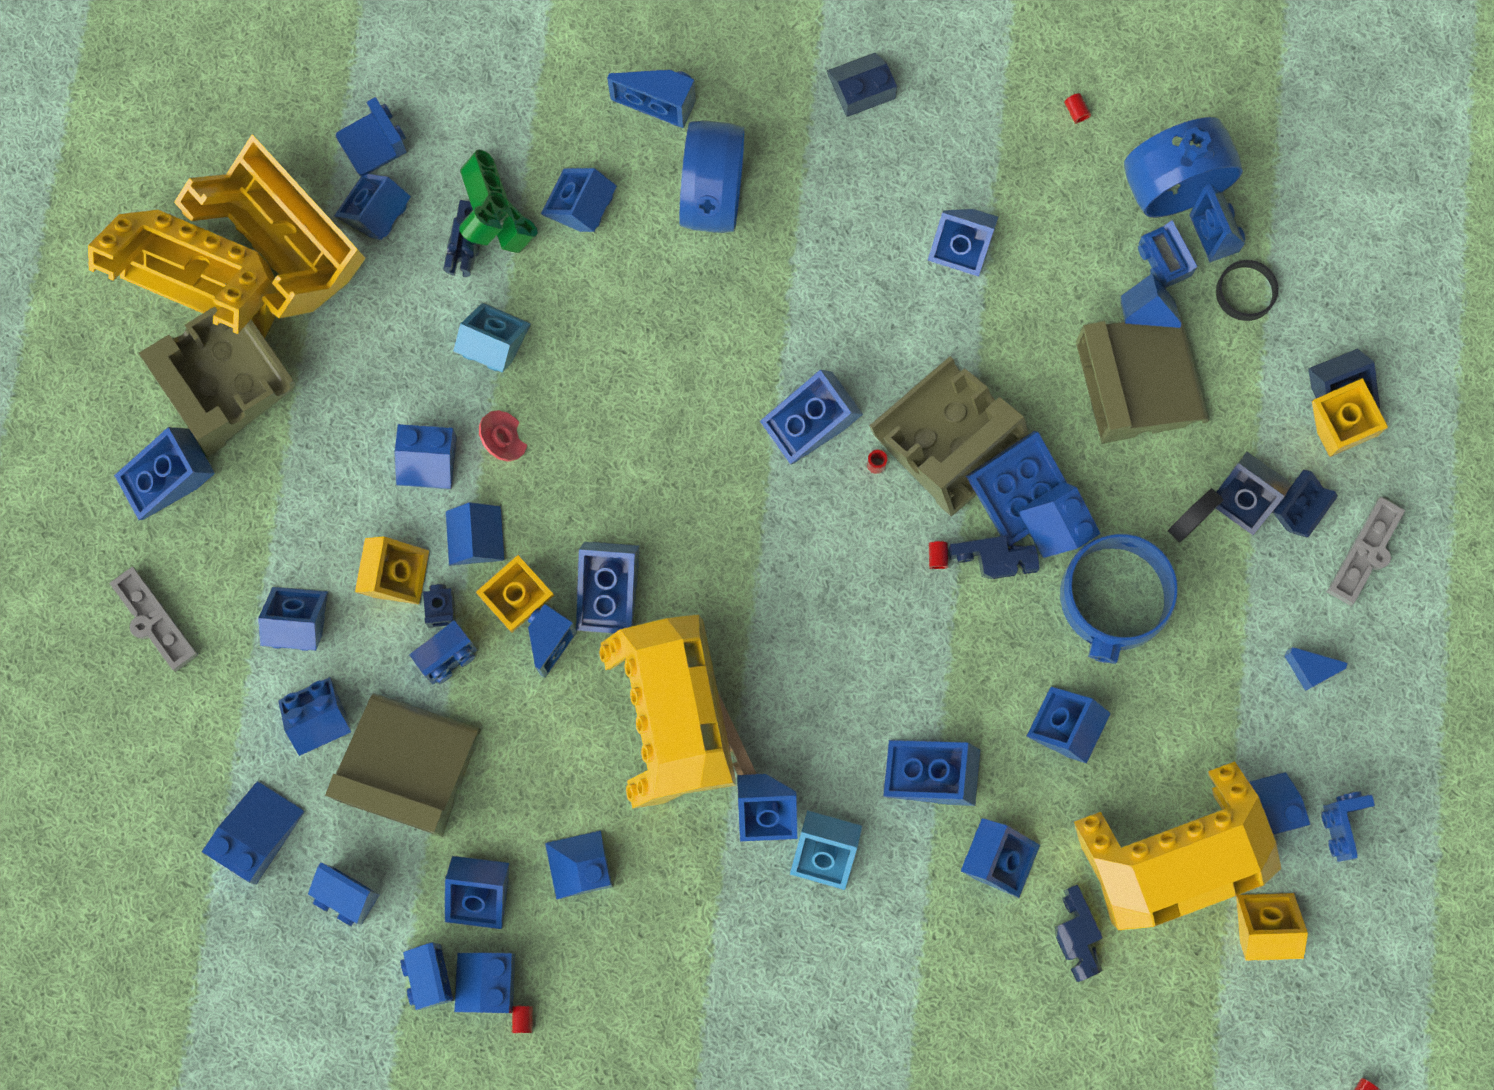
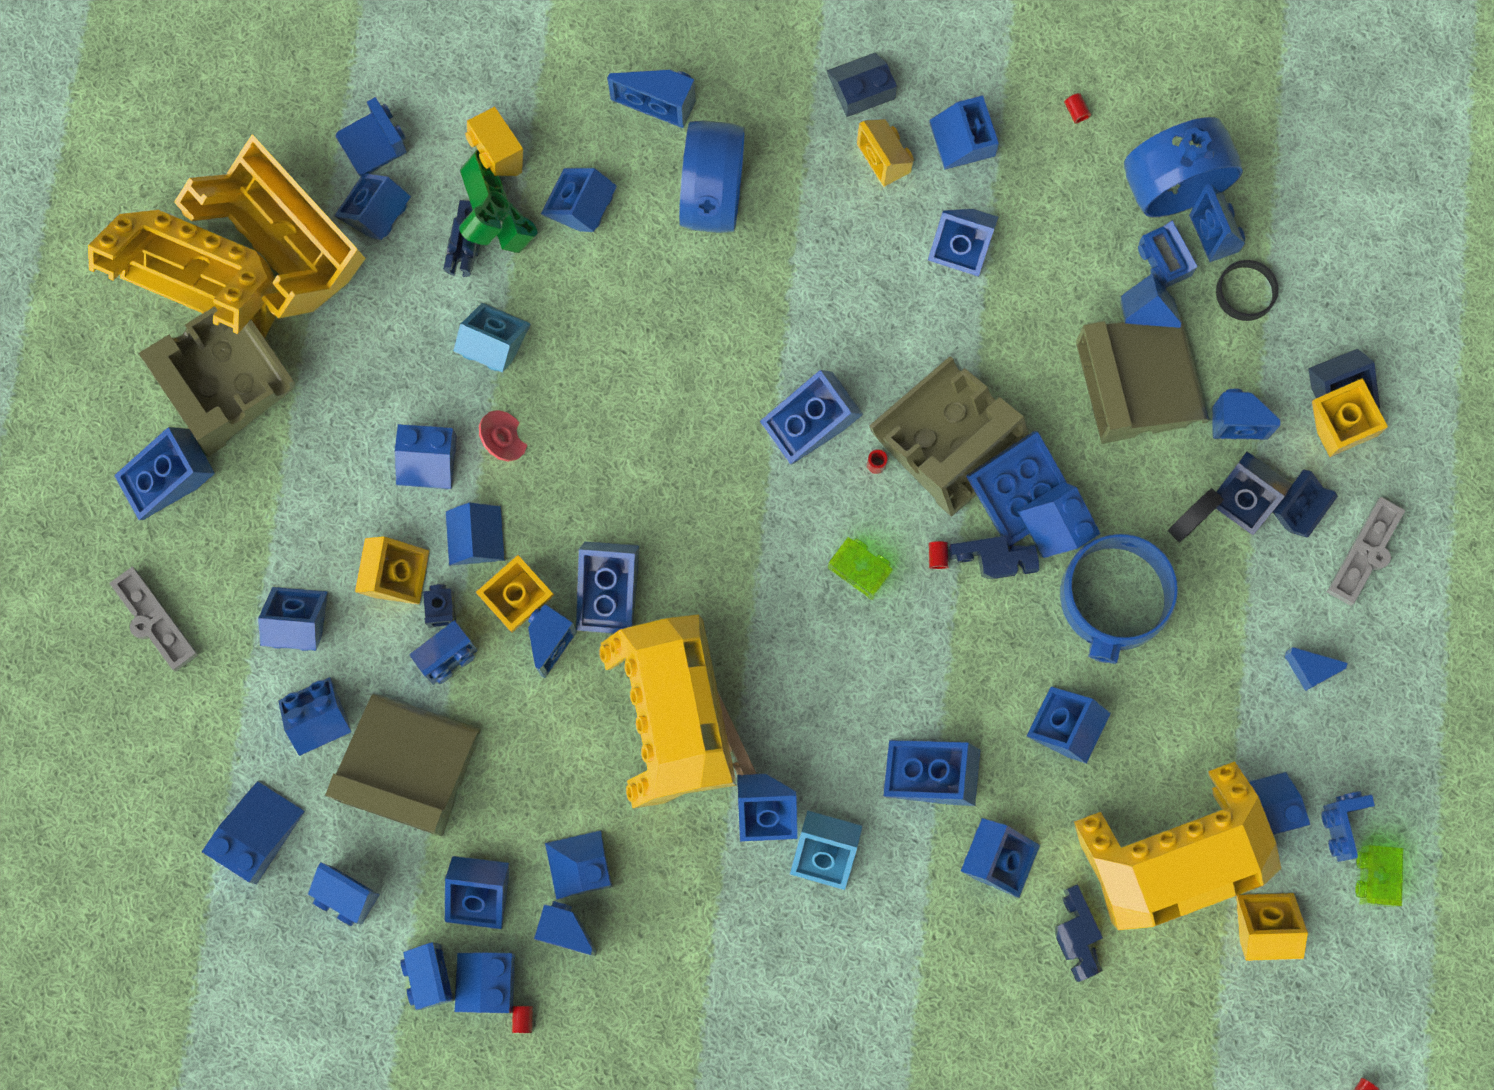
(496, 143): none -> yellow slope
(563, 929): none -> blue slope
(866, 581): none -> clear neon green brick
(884, 151): none -> yellow slope
(964, 133): none -> blue slope
(1242, 417): none -> blue slope
(1387, 862): none -> clear neon green brick

